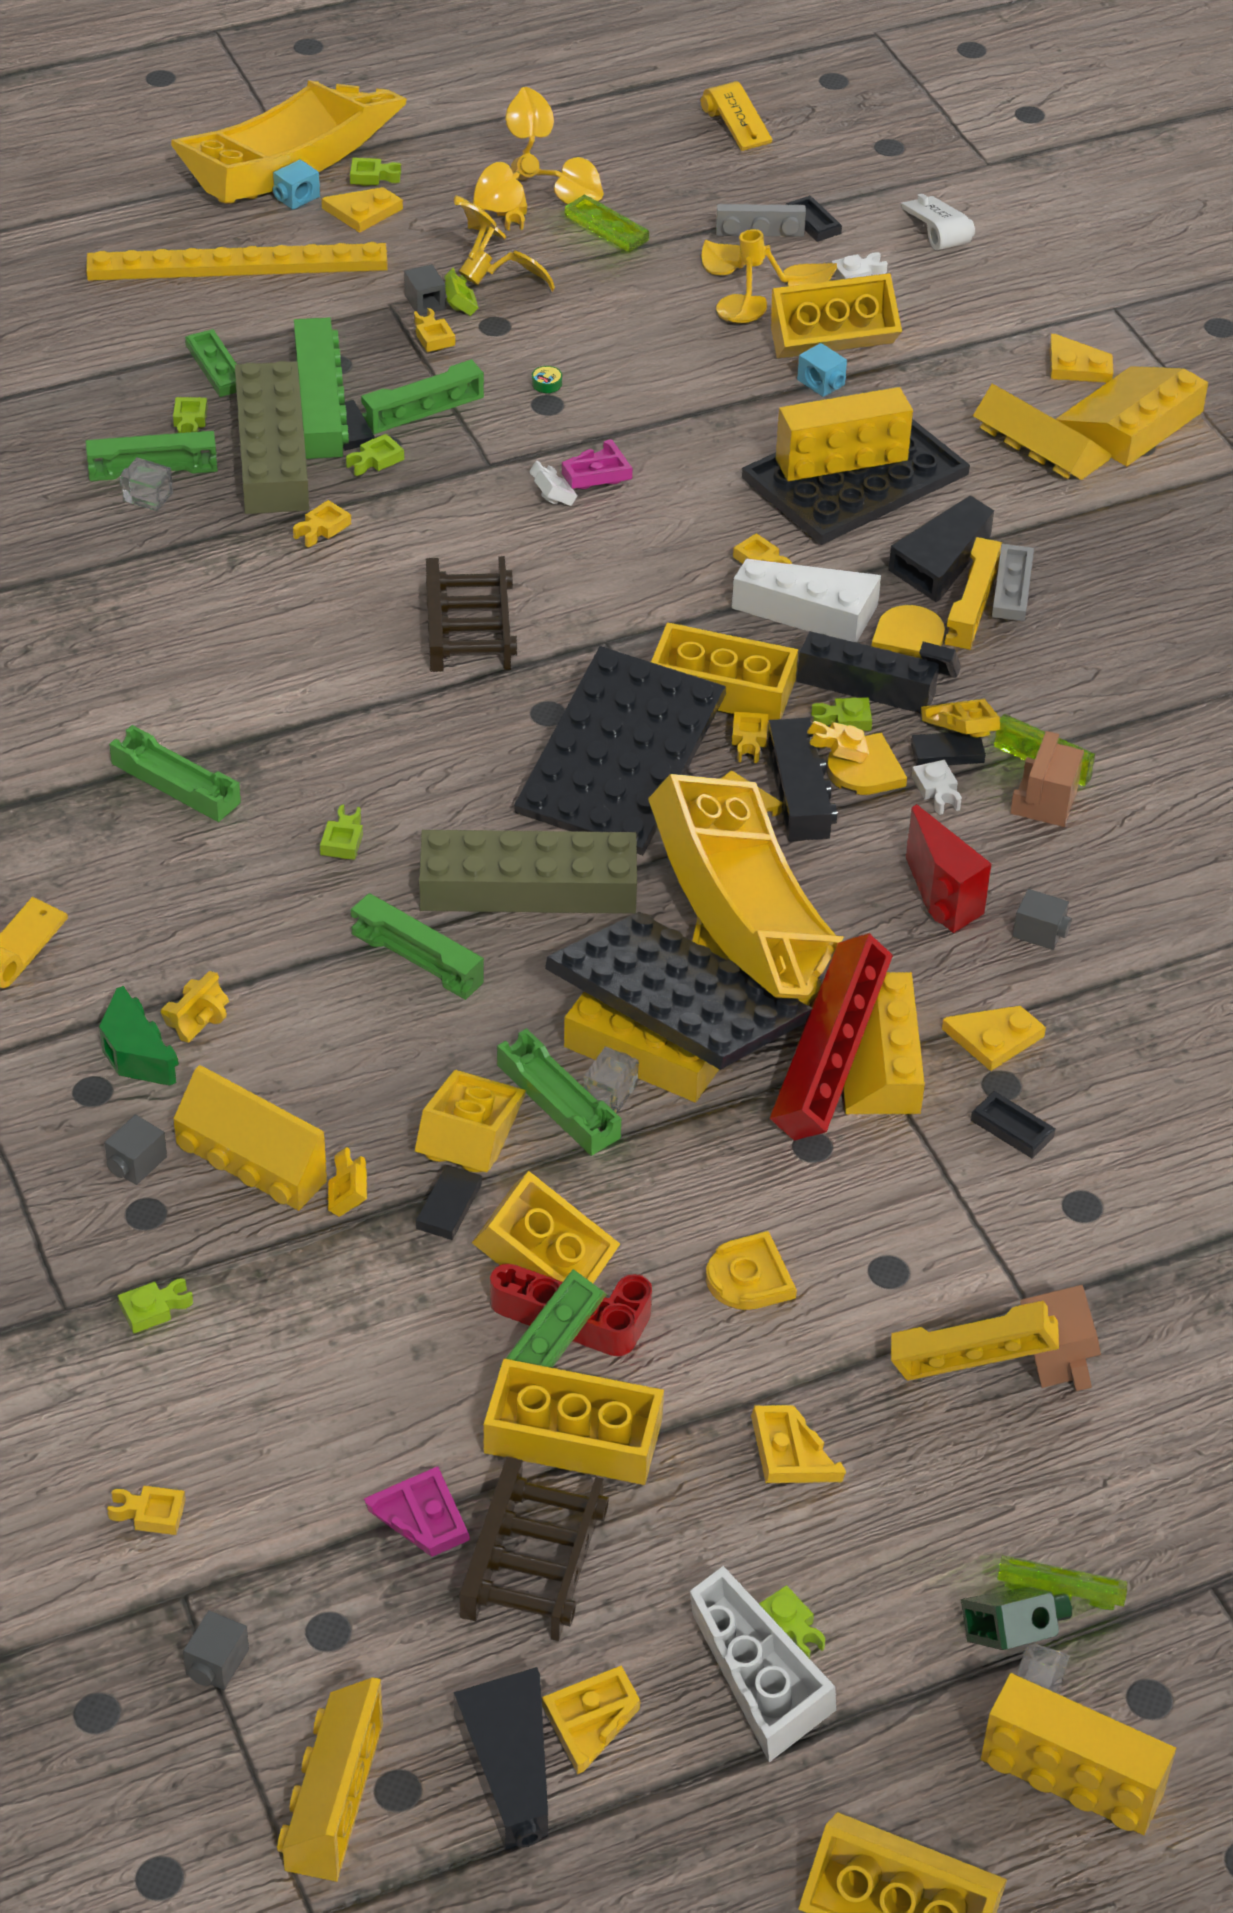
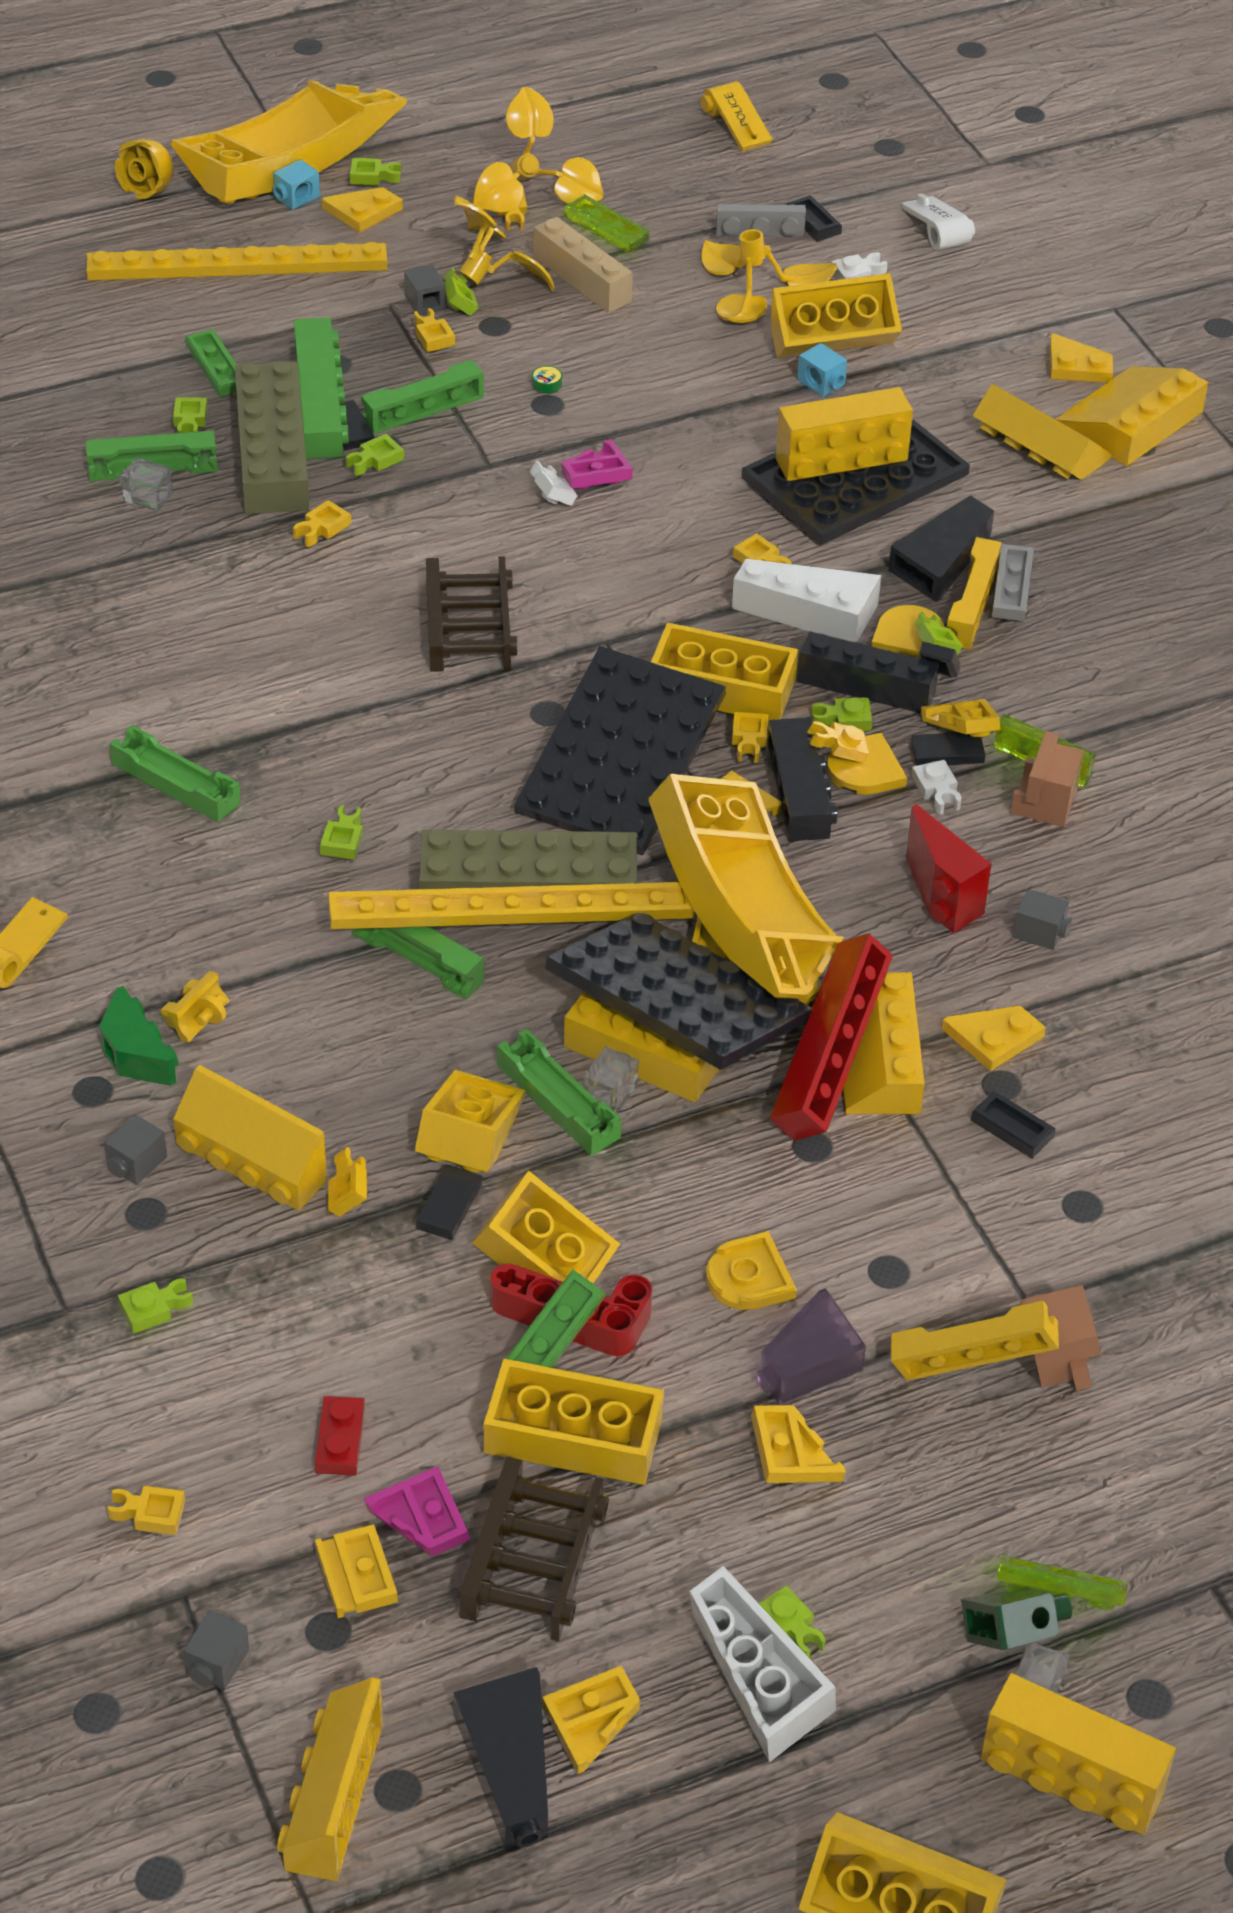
(144, 167): none -> yellow cylinder
(340, 1435): none -> red plate
(356, 1571): none -> yellow plate
(506, 905): none -> yellow plate
(582, 264): none -> tan brick
(811, 1351): none -> clear purple slope
(932, 632): none -> lime plate

